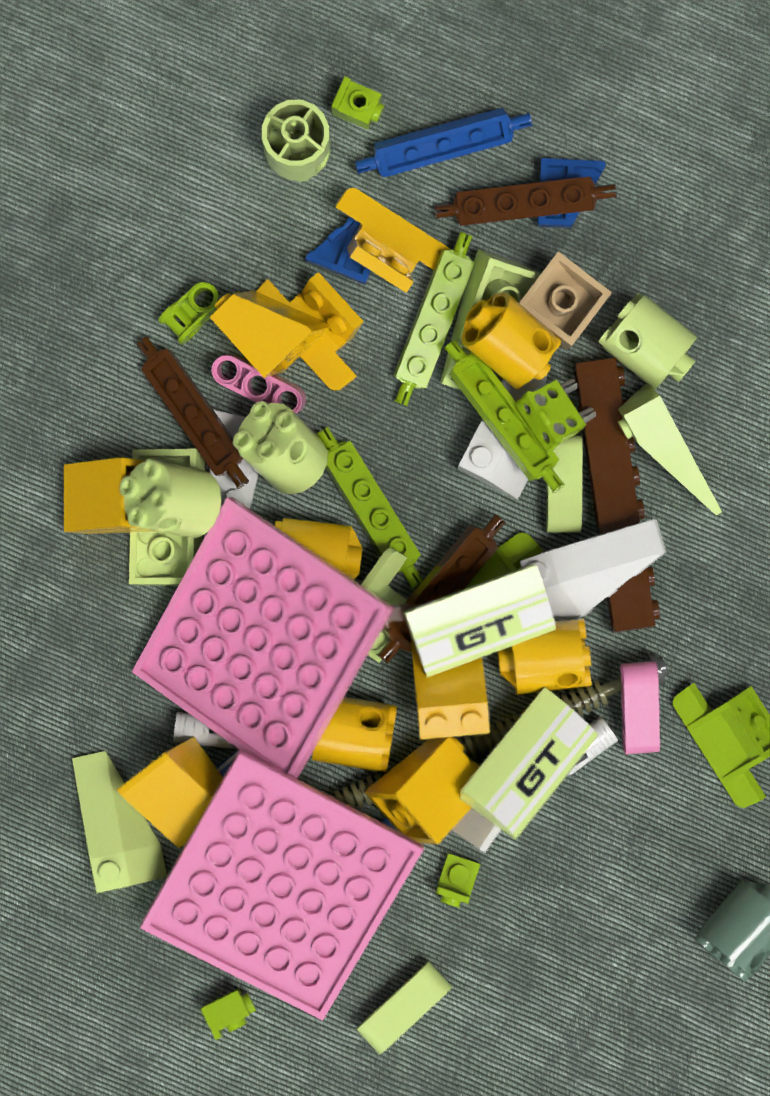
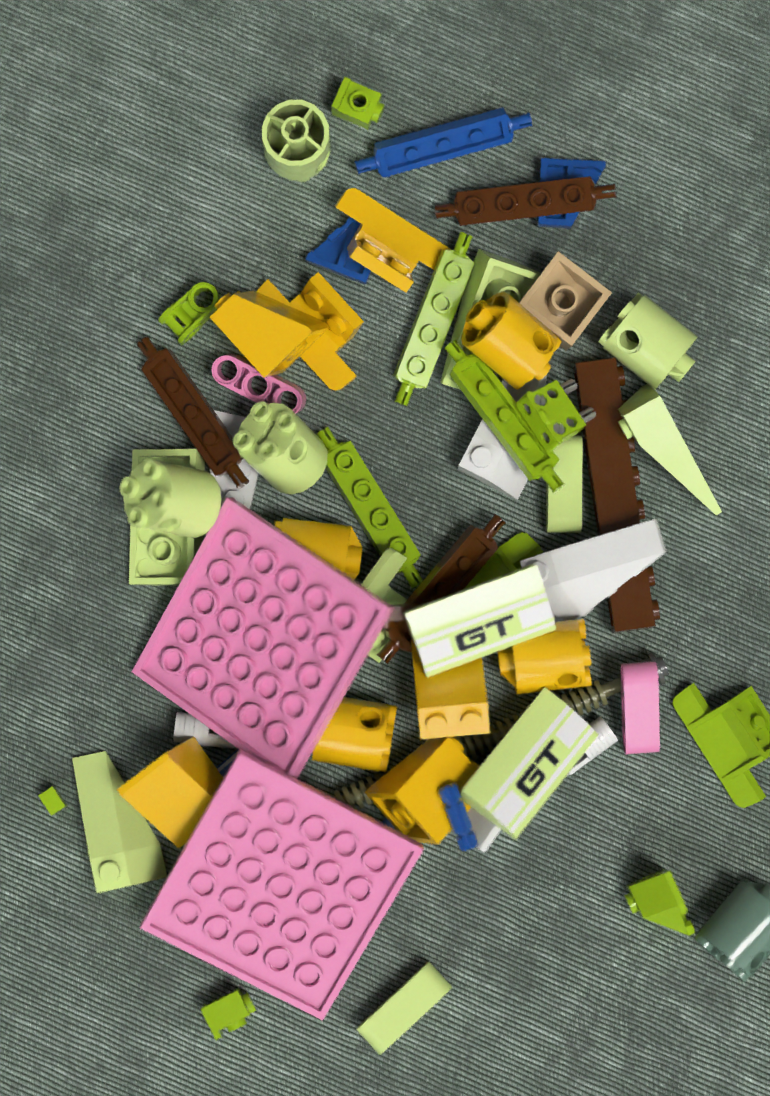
(52, 800): none -> lime piece
(94, 497): yellow slope -> none
(457, 880): lime bracket -> none
(458, 816): none -> blue axle
(659, 901): none -> lime slope

